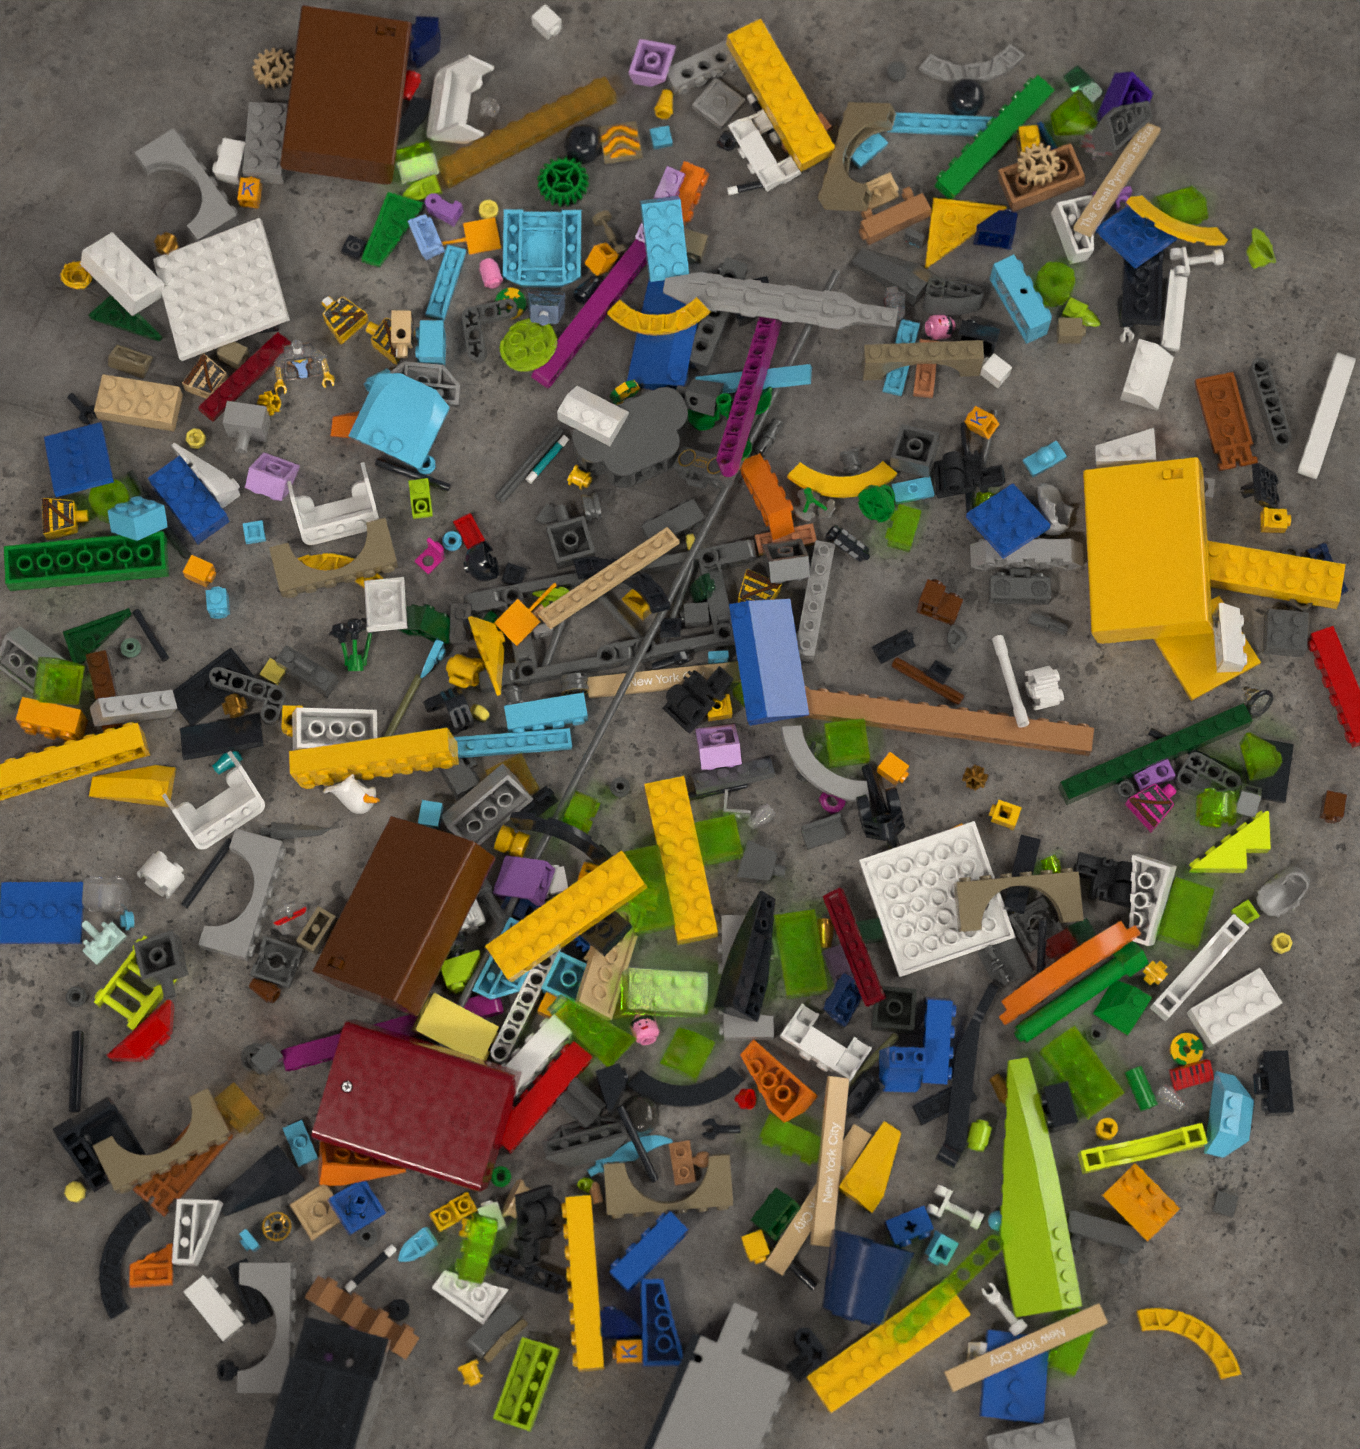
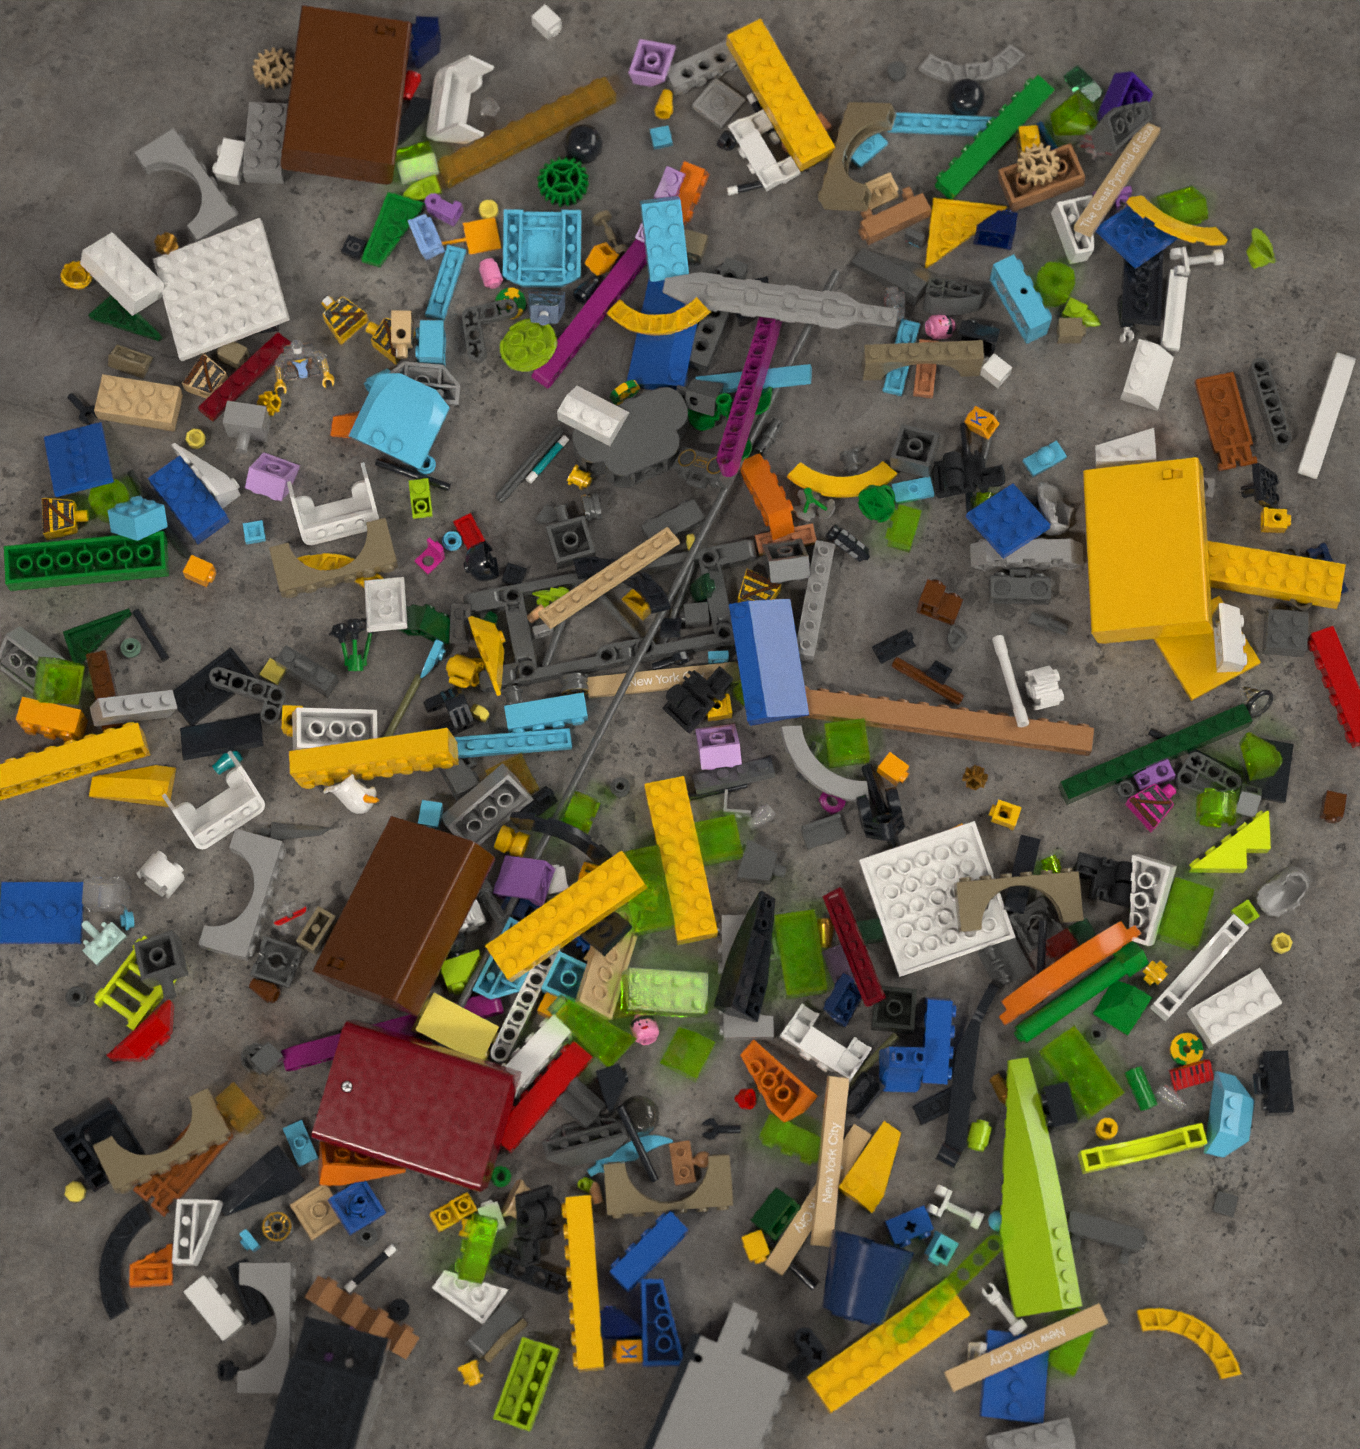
(76, 1071): black axle -> none
(206, 874): black piece -> none
(217, 602): medium azure brick -> none
(234, 705): pearl gold gear -> none
(249, 192): light orange brick -> none
(418, 1245): medium azure plate -> none
(519, 620): light orange piece -> none
(620, 142): slope -> none
(686, 1095): black tile -> none
(1141, 1202): light orange brick -> none

